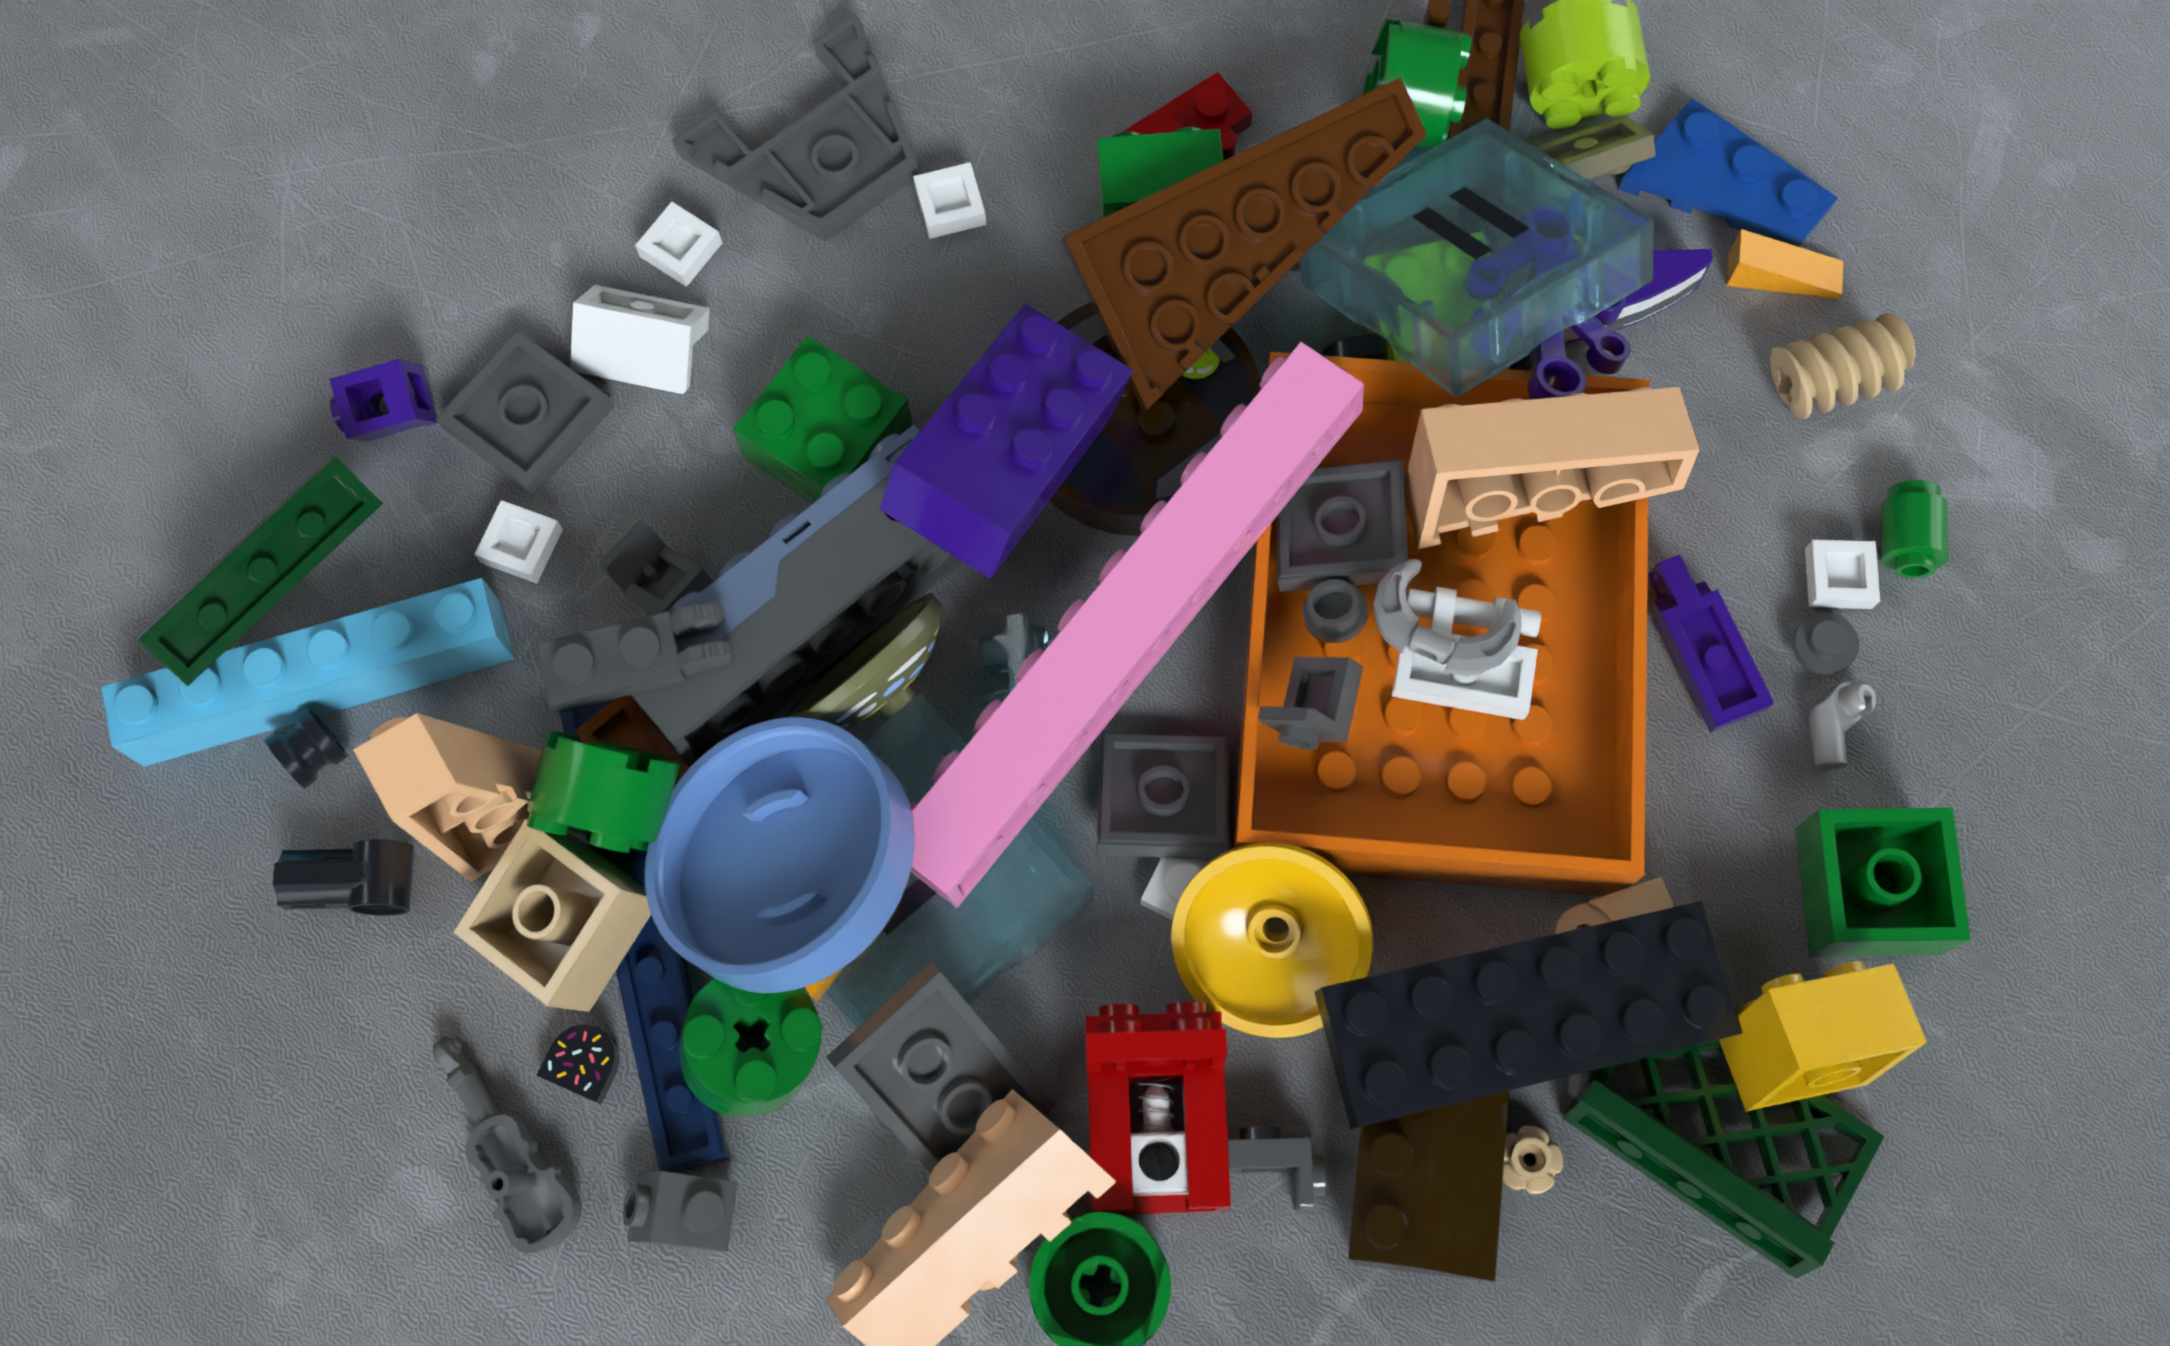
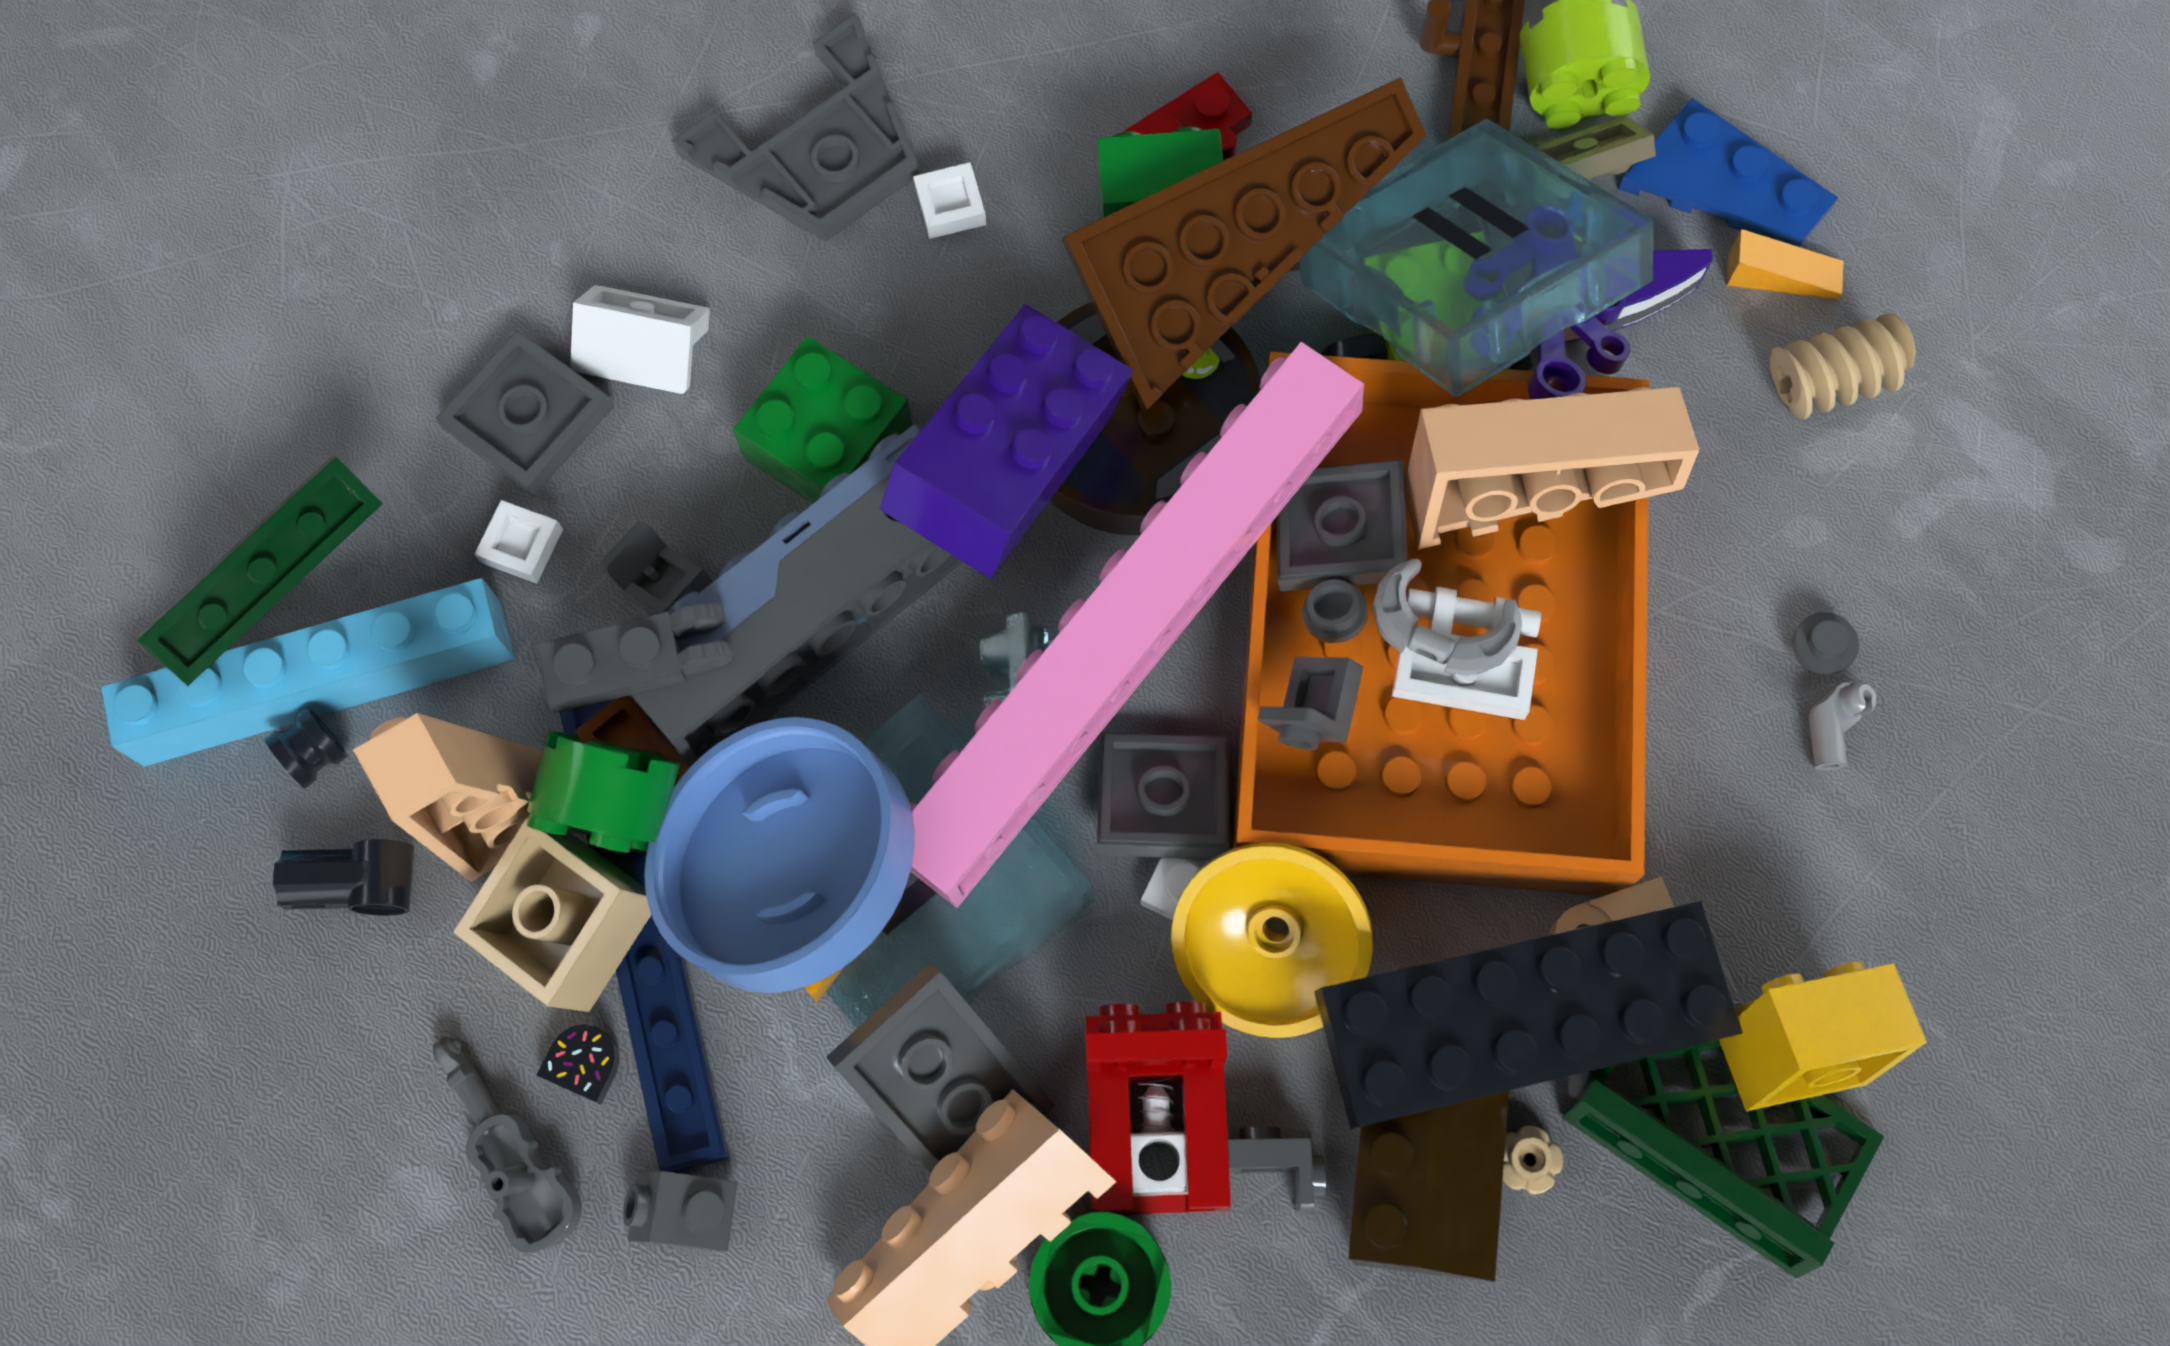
(359, 395): dark purple brick -> none
(679, 244): white plate -> none
(759, 1078): green brick -> none
(876, 670): olive dish -> none
(1429, 66): green brick -> none
(1706, 647): dark purple hinge -> none
(1842, 574): white plate -> none
(1881, 882): green brick -> none
(1914, 529): green brick -> none

